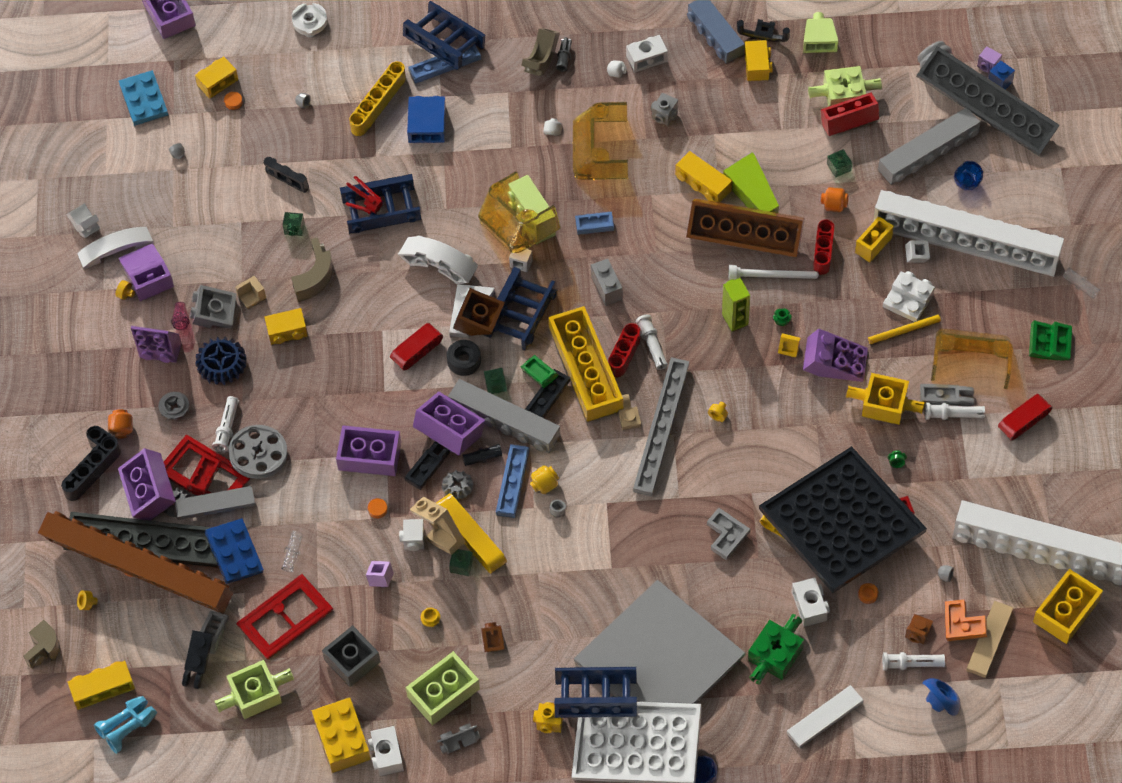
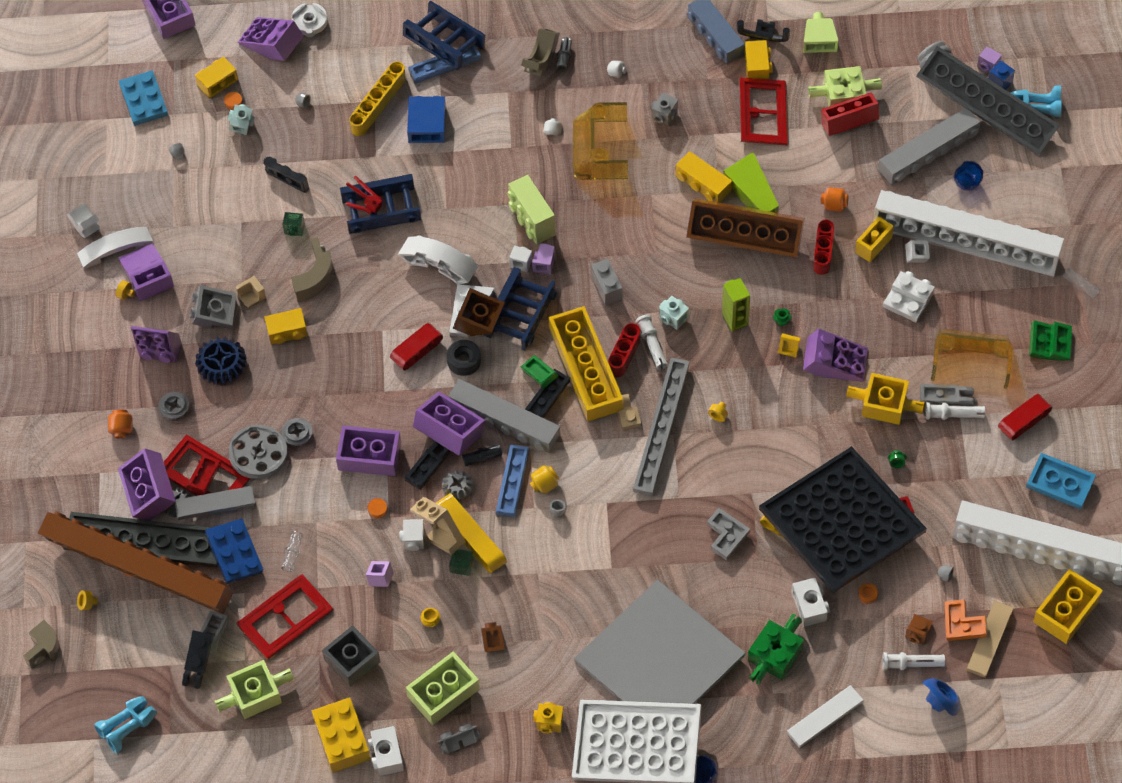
(74, 485): black beam -> none
(101, 684): yellow brick -> none
(180, 317): clear pink cone -> none
(224, 432): white pin -> none
(241, 119): none -> light aqua brick
(272, 37): none -> medium lavender slope
(302, 426): none -> flat silver gear
(495, 381): clear green plate -> none
(512, 229): clear yellow windscreen -> none
(544, 259): none -> lavender brick
(594, 223): medium blue plate -> none
(595, 706): dark blue fence -> none
(646, 53): white brick -> none
(673, 312): none -> light aqua brick
(736, 272): white piece -> none
(747, 112): none -> red door
(839, 163): clear green plate -> none
(904, 329): yellow bar -> none
(1052, 100): none -> medium azure piece
(1060, 481): none -> dark azure plate

